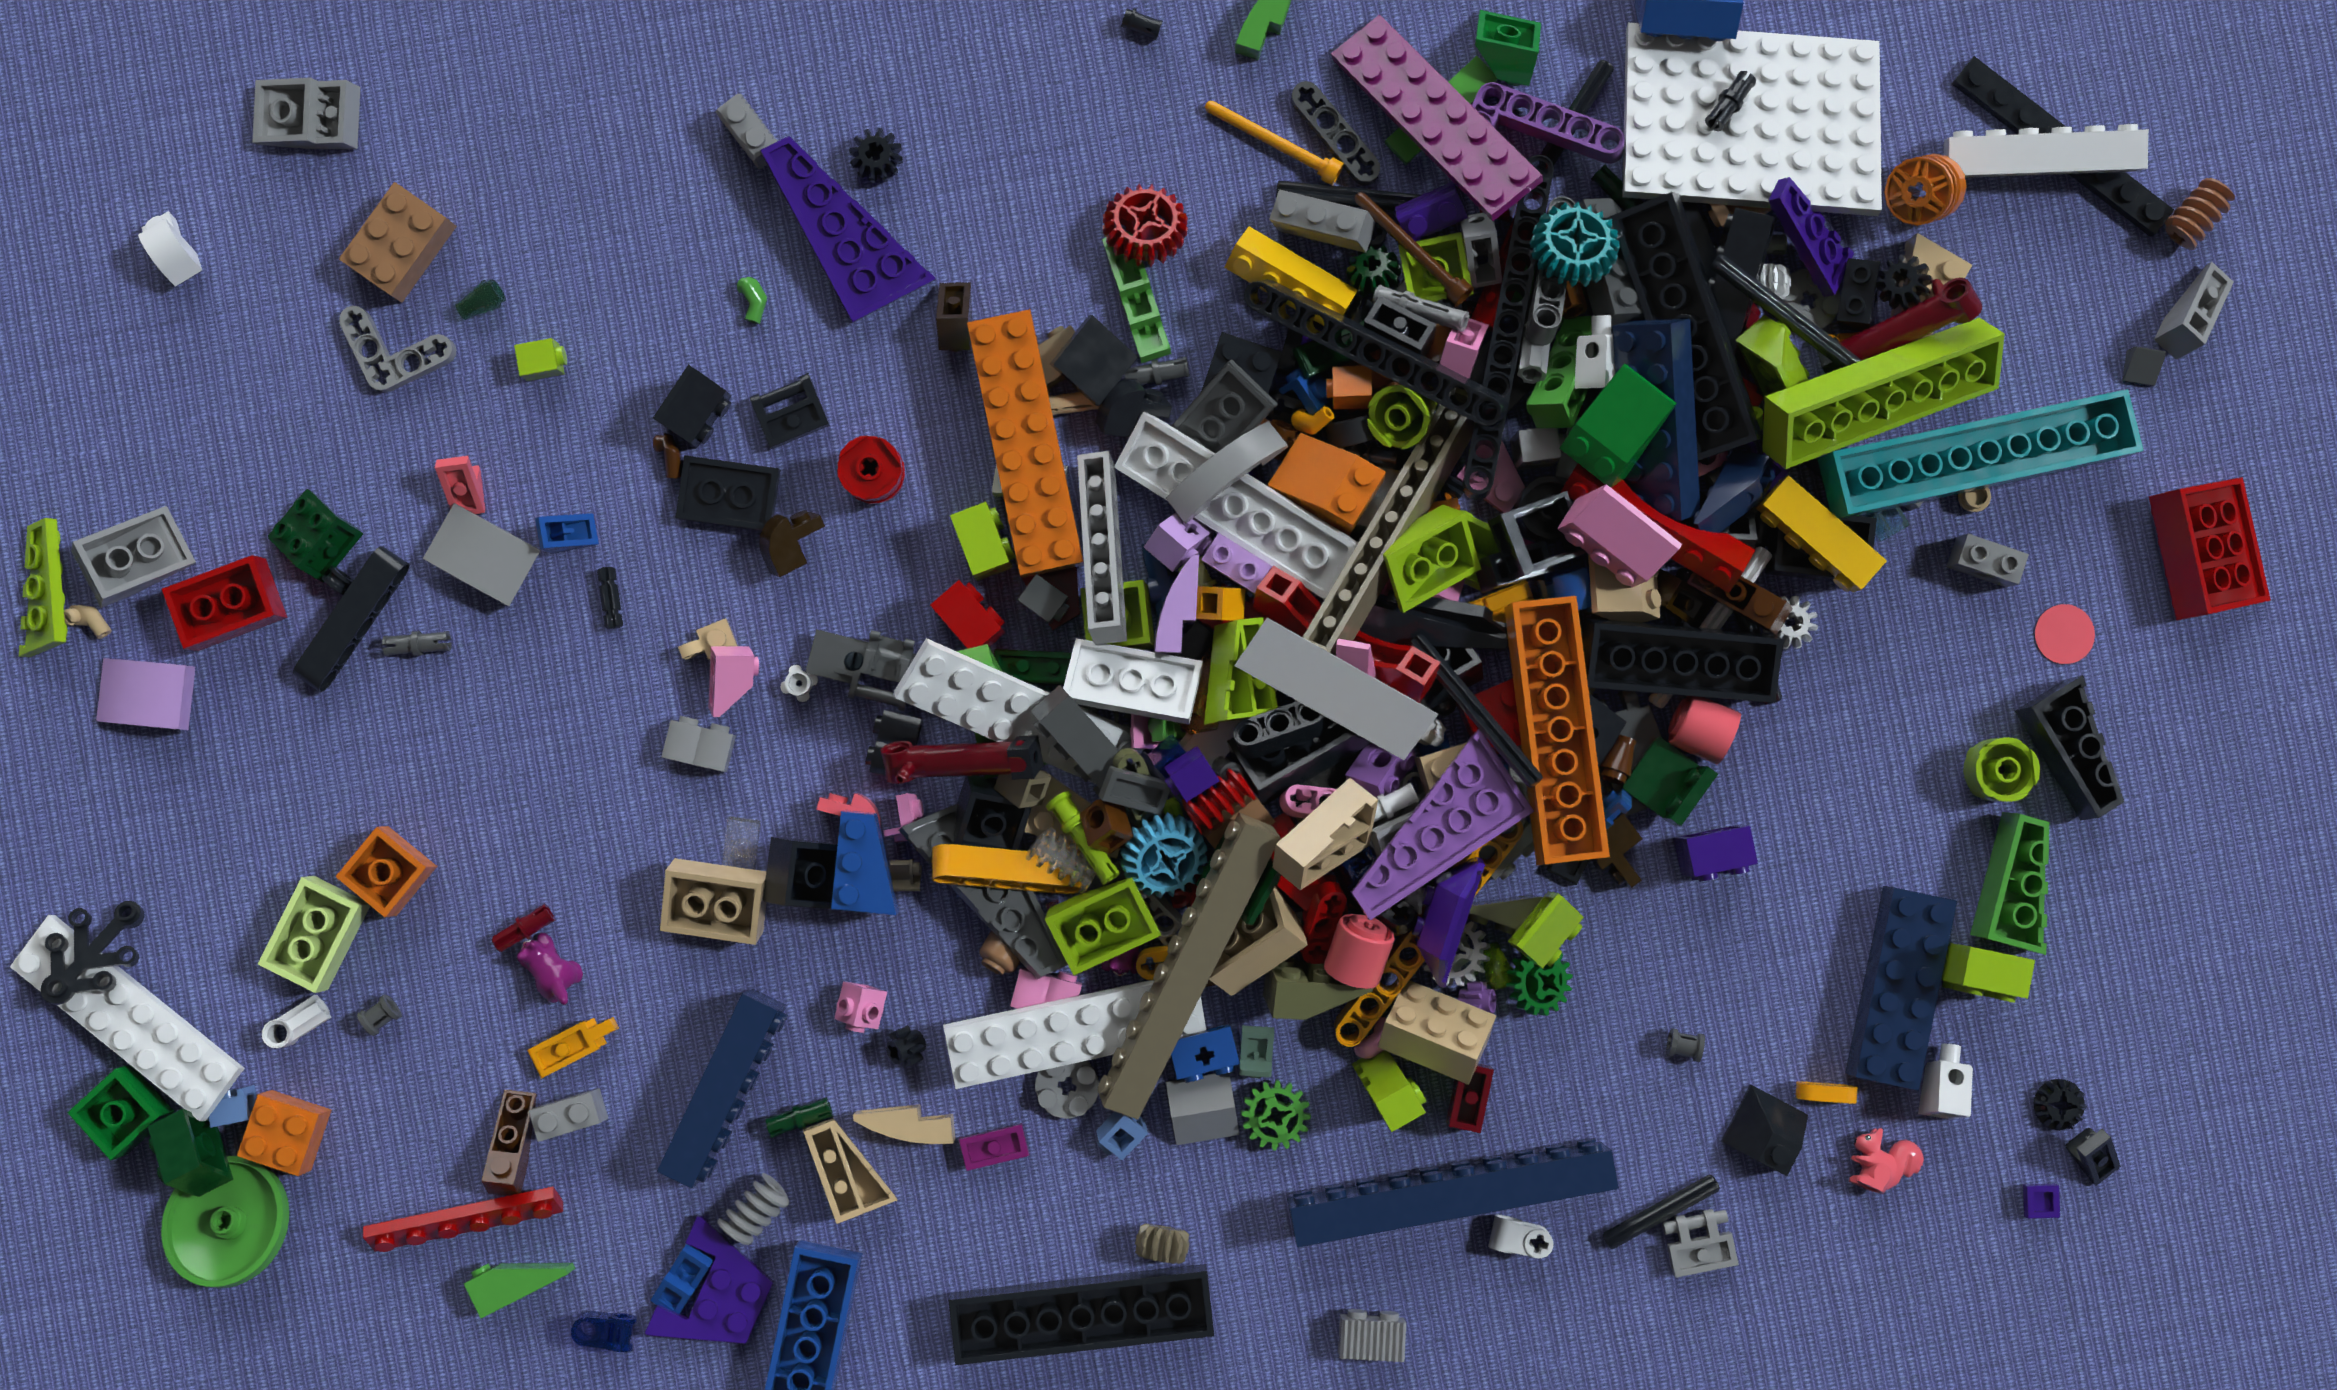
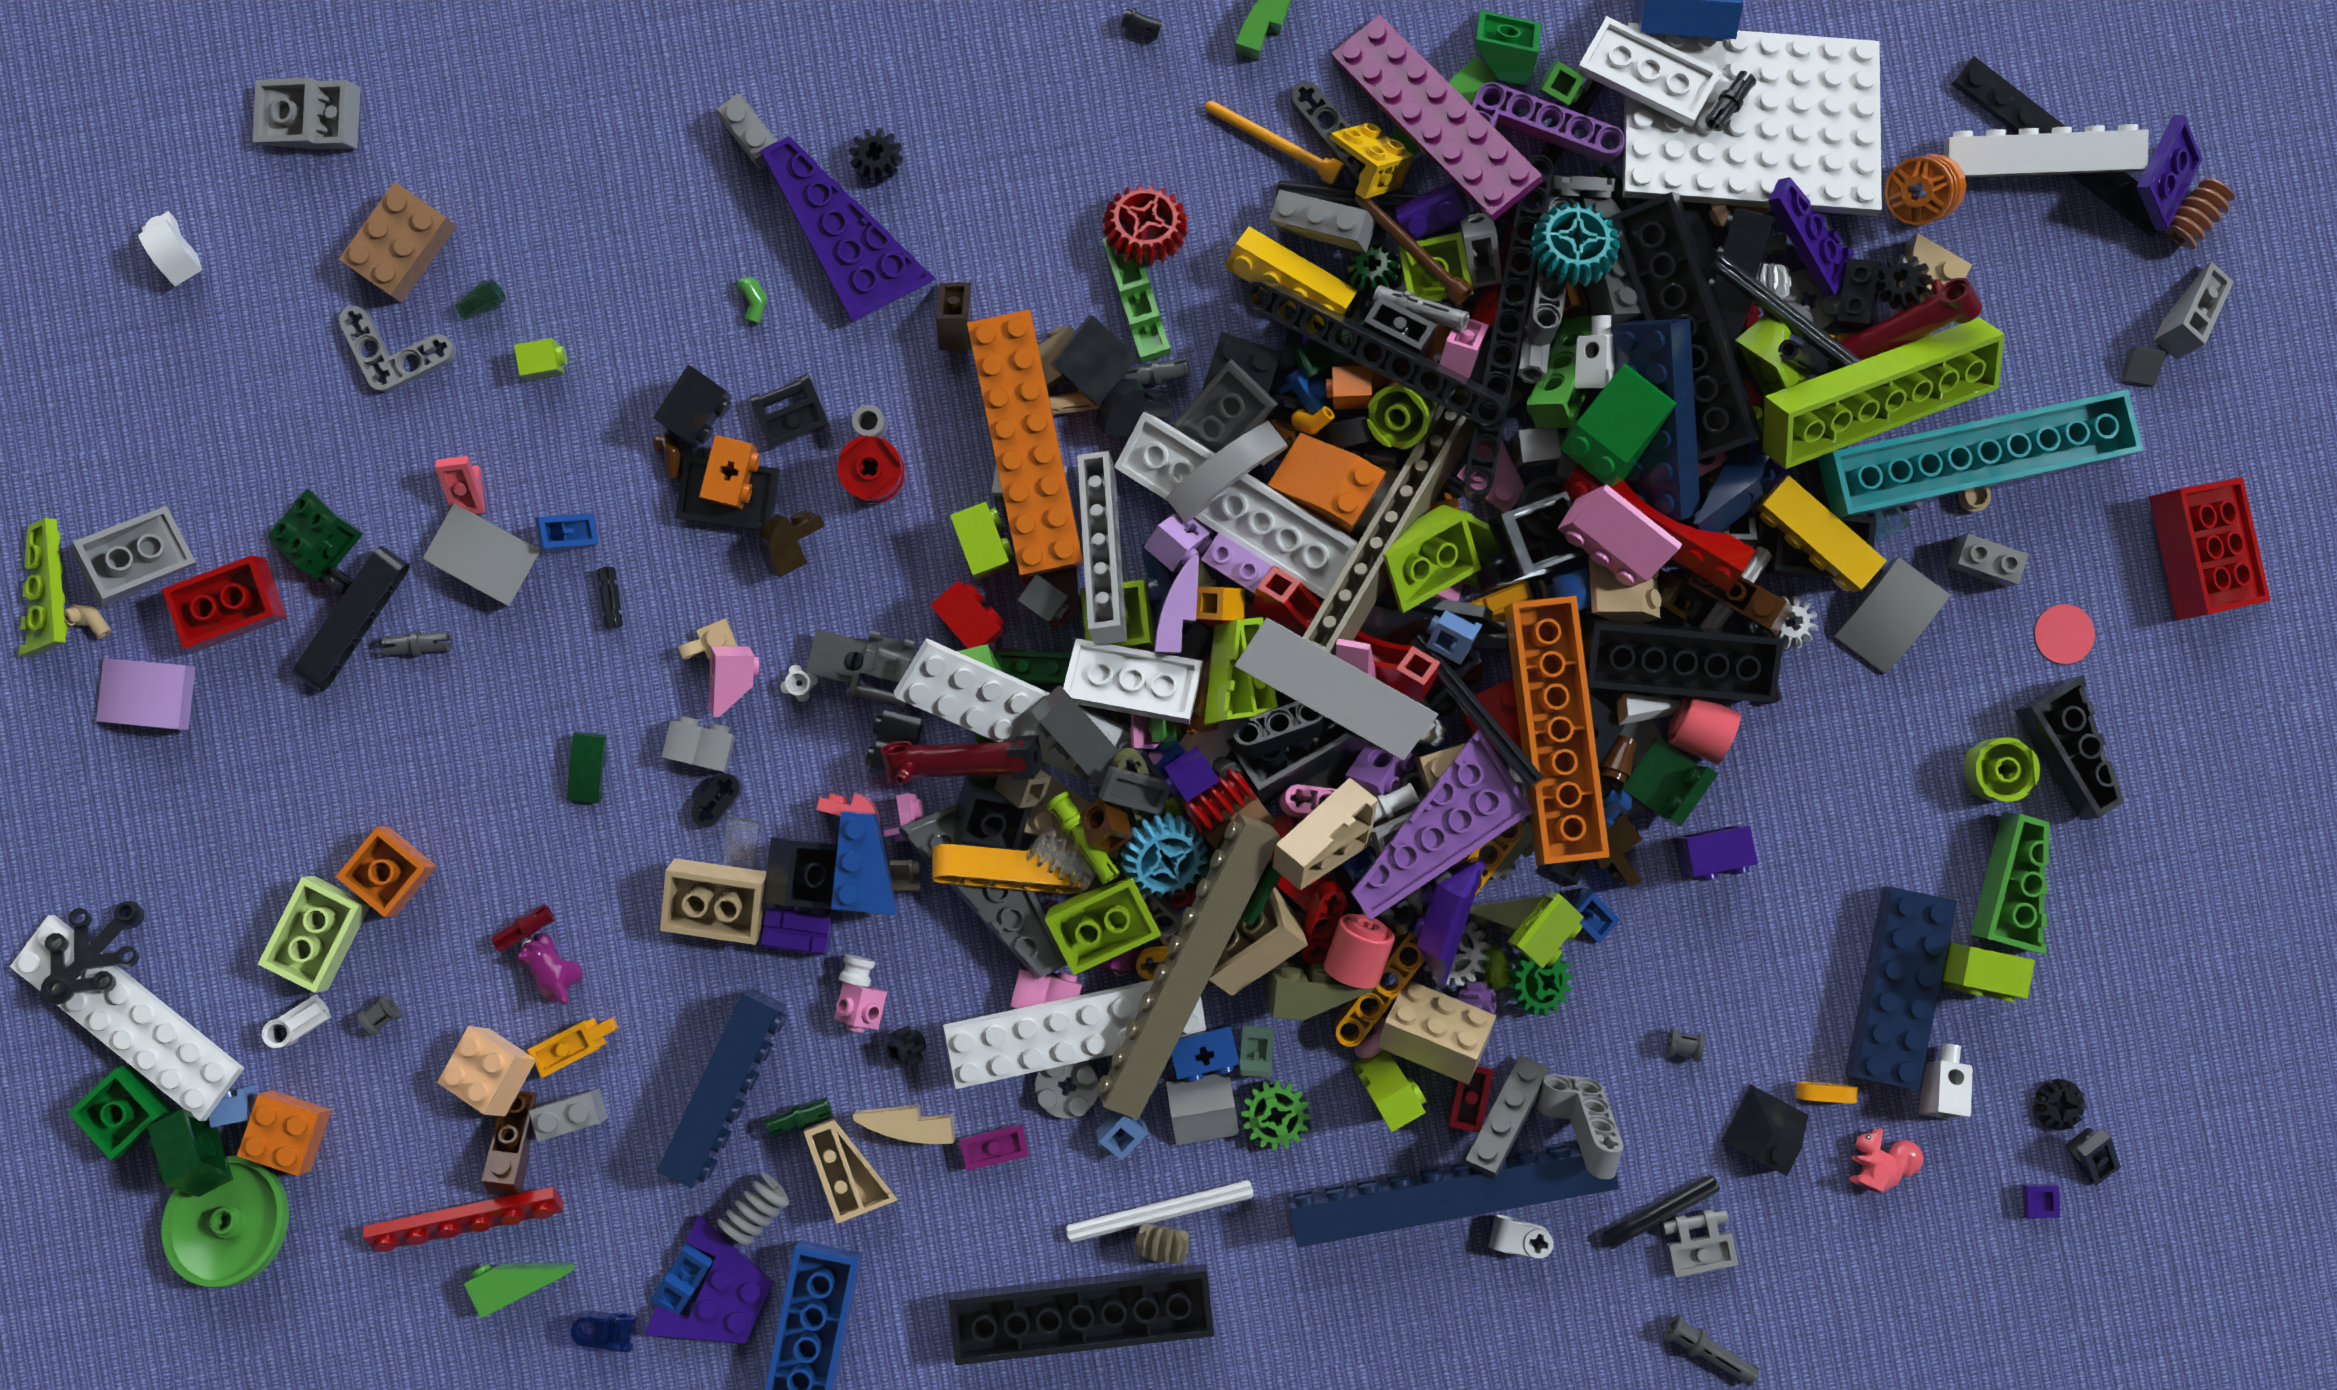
(486, 1071): none -> light nougat brick
(586, 767): none -> dark green slope
(722, 805): none -> black beam
(723, 456): none -> orange brick
(797, 929): none -> dark purple brick
(857, 970): none -> white wheel
(869, 421): none -> light grey brick
(997, 956): medium nougat head -> none
(1159, 1211): none -> white axle
(1372, 1336): light grey brick -> none
(1384, 158): none -> yellow bracket
(1452, 636): none -> medium blue brick
(1507, 1117): none -> dark grey plate
(1562, 84): none -> bright green brick
(1591, 1117): none -> light grey beam
(1592, 186): none -> light grey plate
(1597, 918): none -> blue slope
(1639, 708): none -> white piece
(1649, 71): none -> white plate
(1698, 1343): none -> dark grey pin
(1807, 359): none -> black pin
(1891, 615): none -> light grey slope
(2169, 173): none -> dark purple tile

